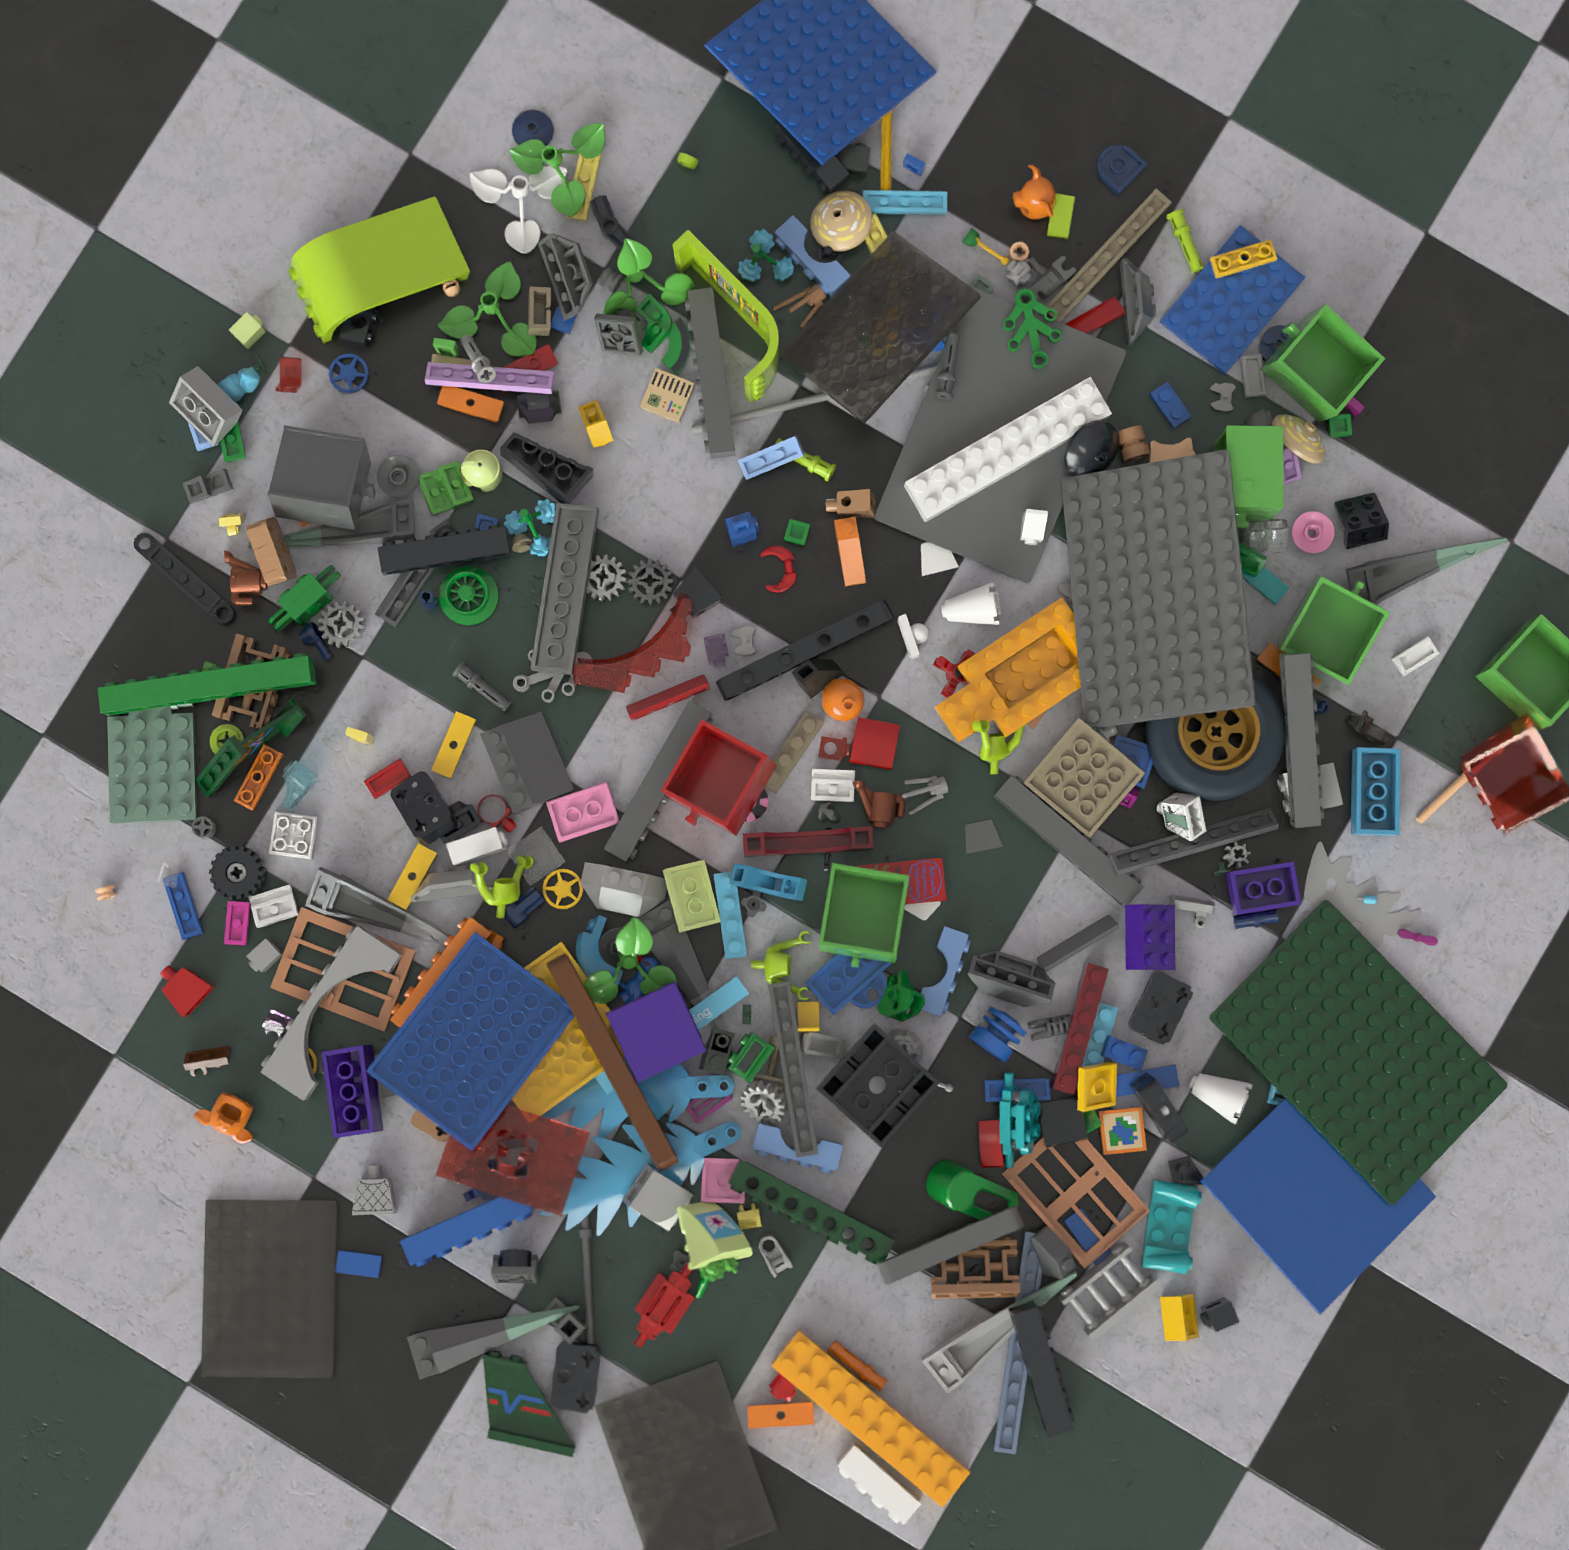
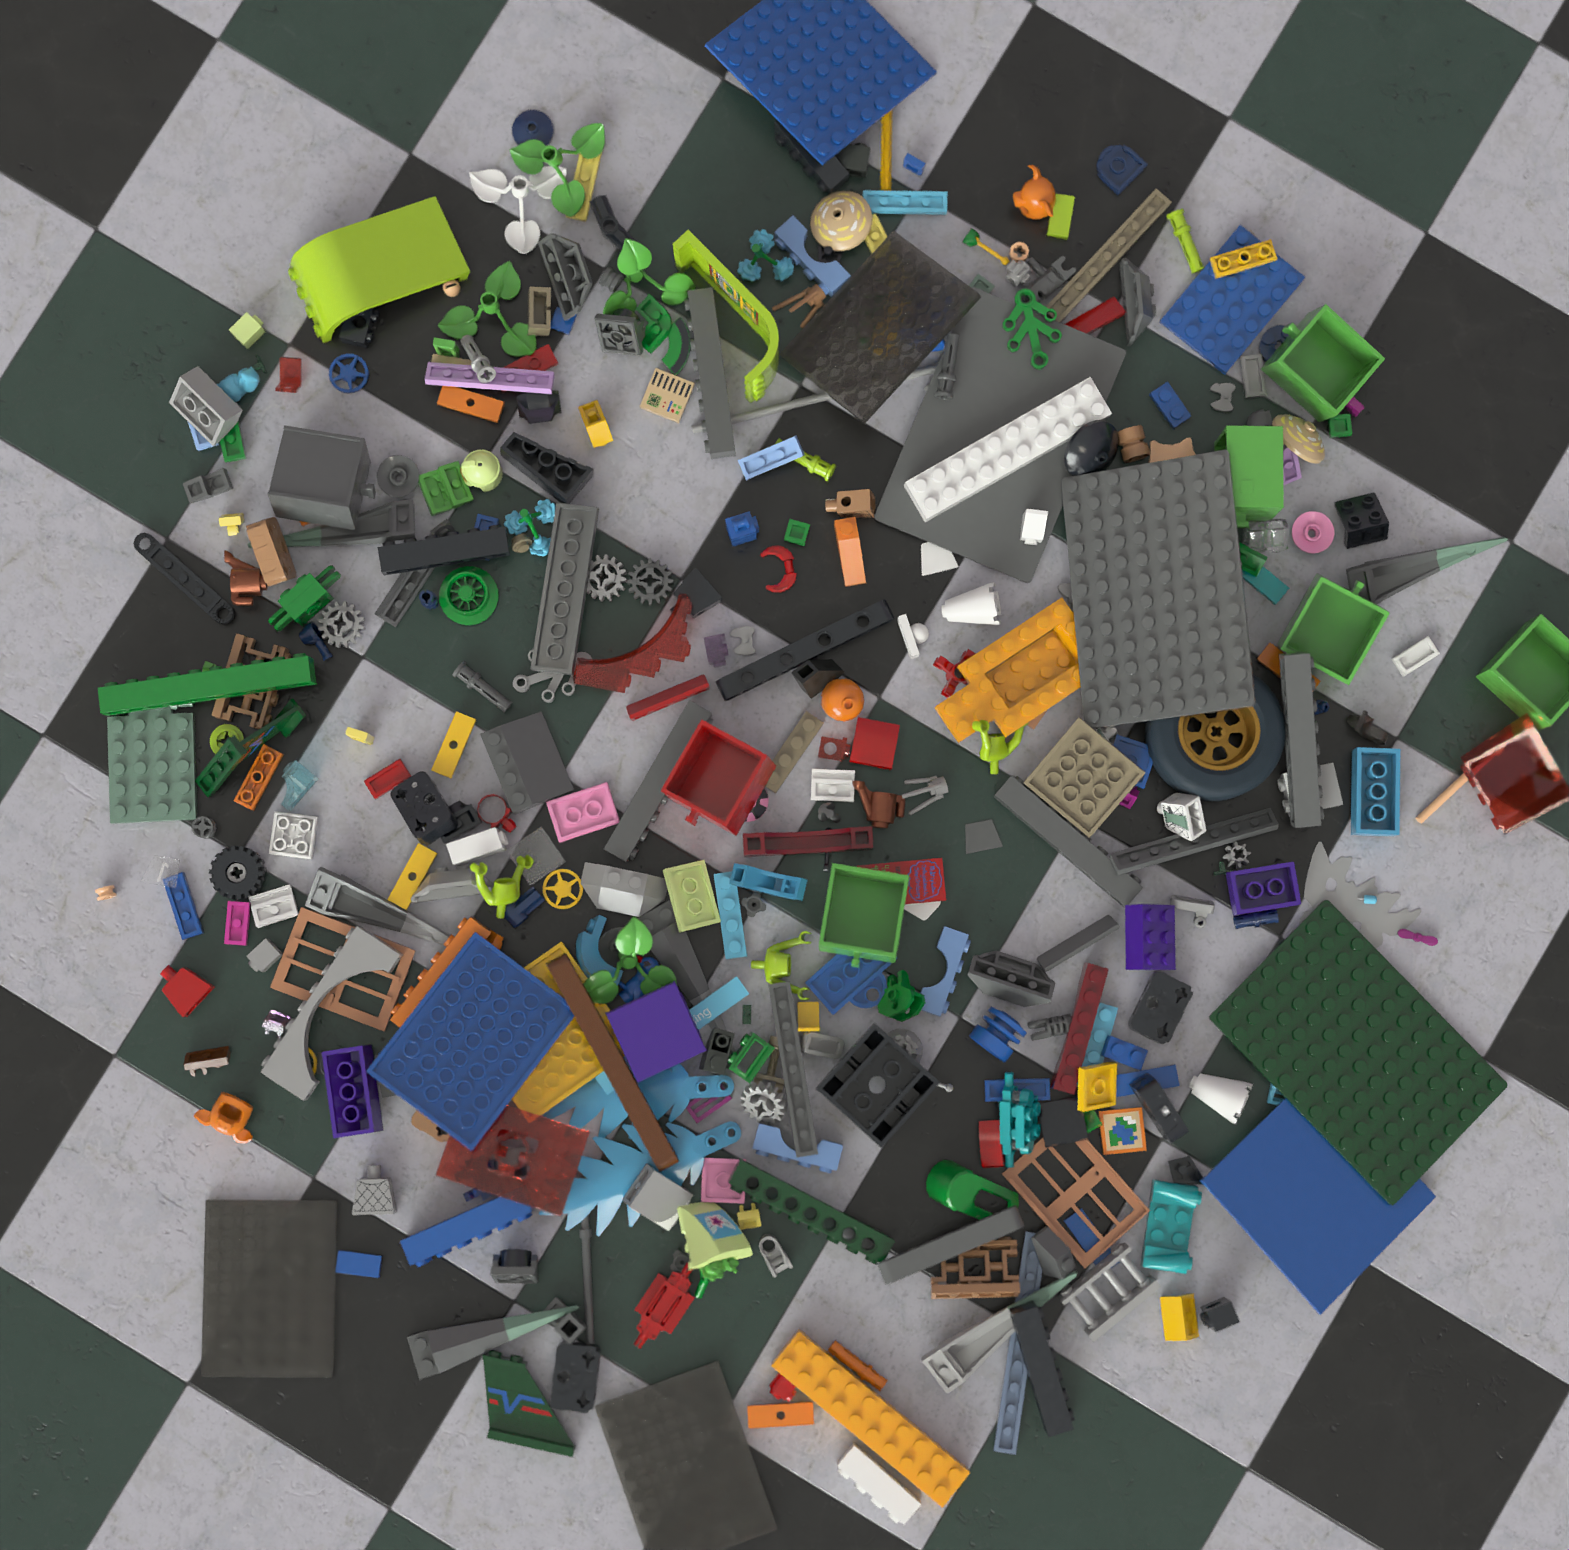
(687, 160): lime tile -> none

